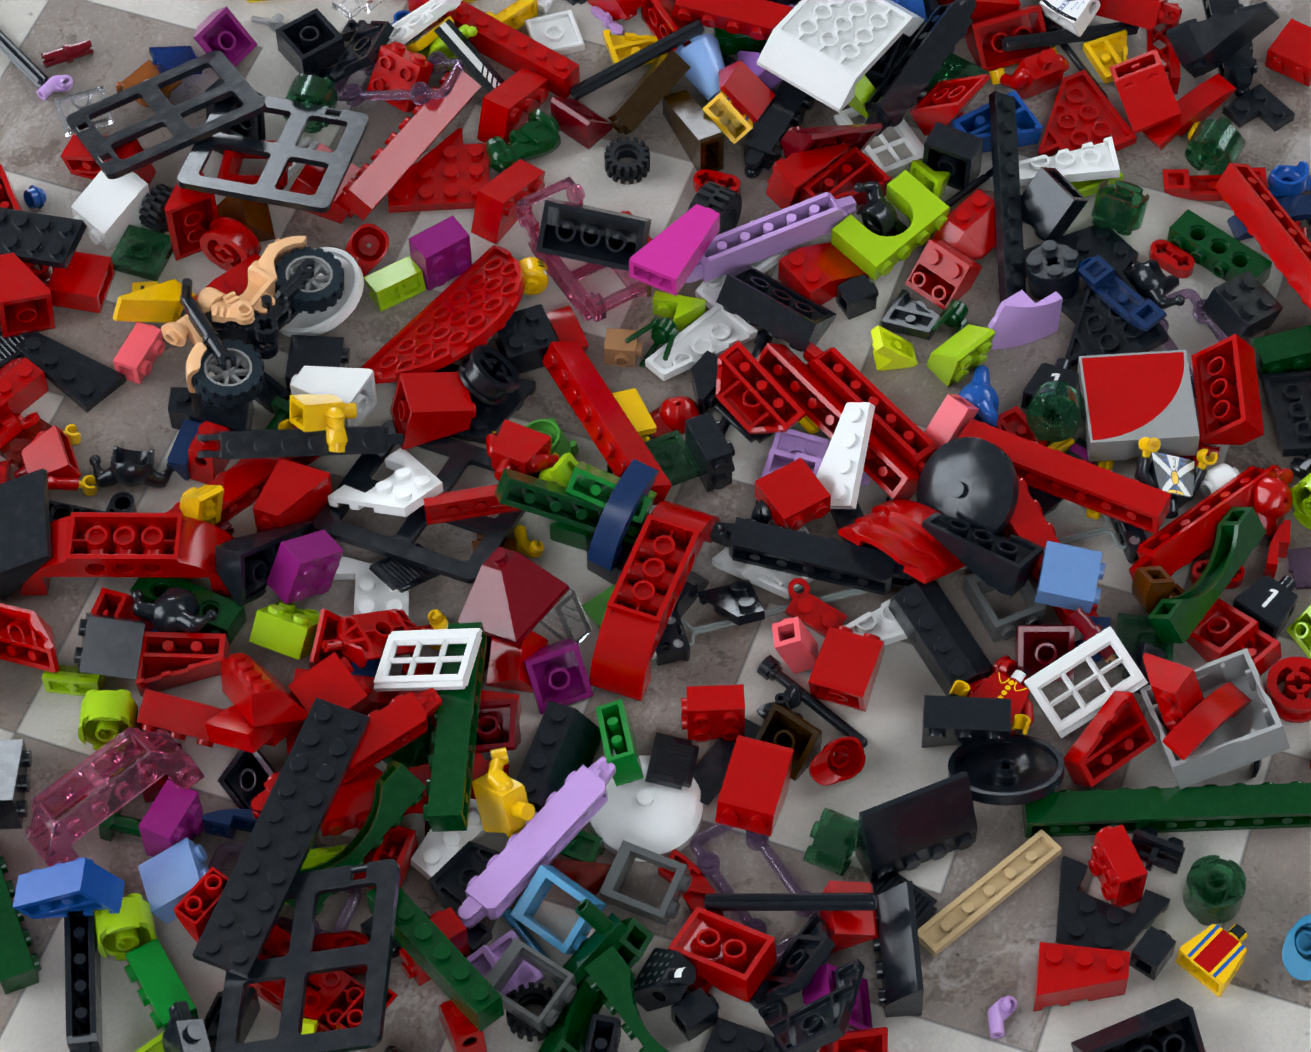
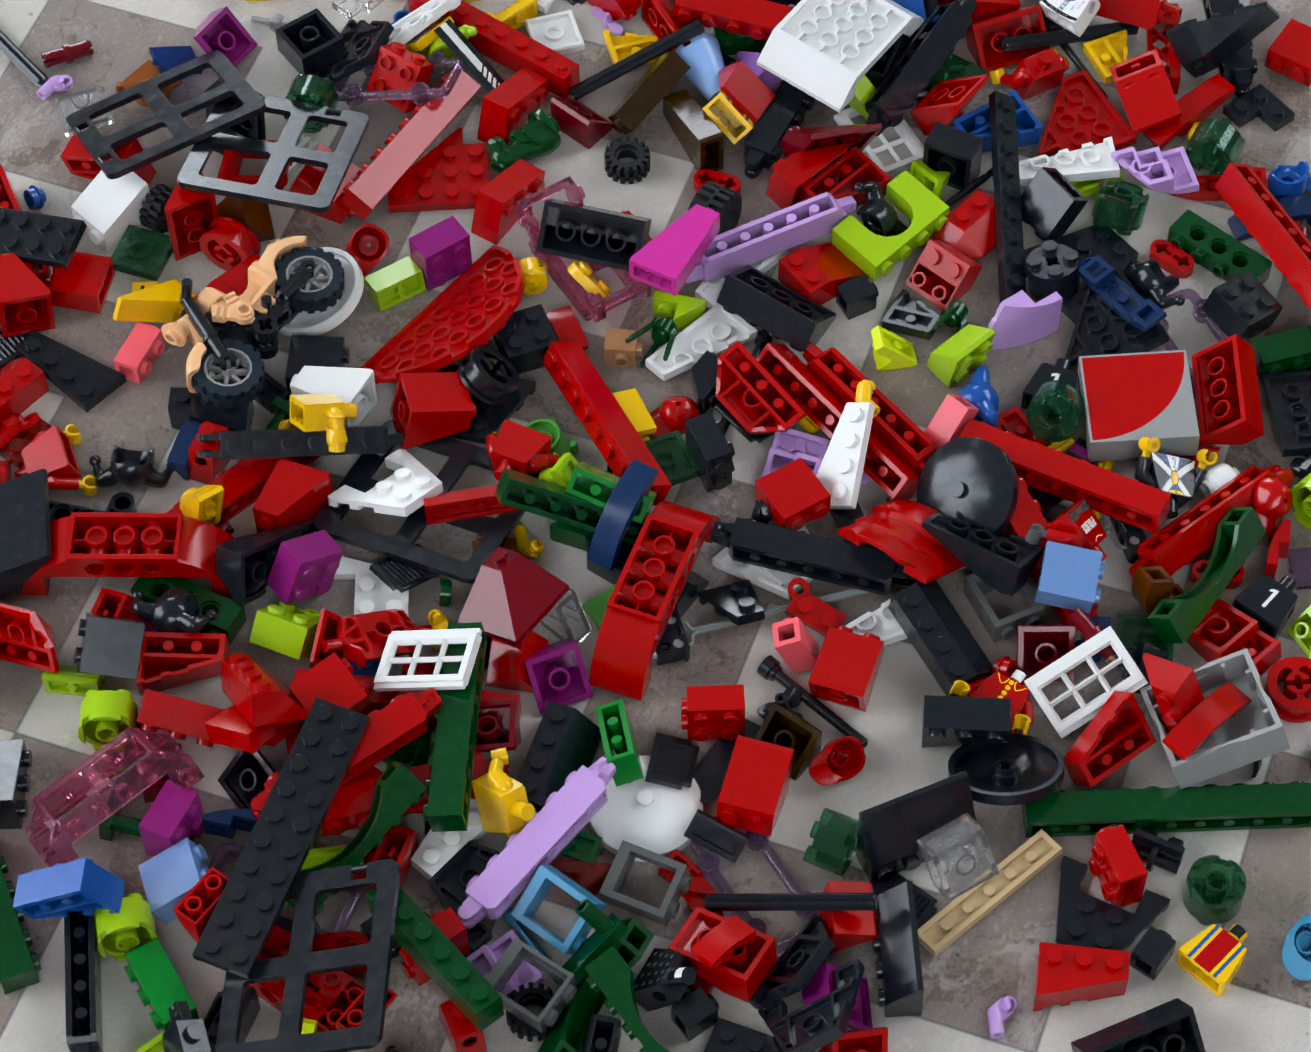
(445, 592): none -> dark green tile
(582, 274): none -> yellow plate
(716, 835): none -> black tile
(719, 943): none -> red slope
(864, 394): none -> yellow arm
(958, 857): none -> clear brick
(1070, 526): none -> red torso
(1158, 170): none -> lavender slope

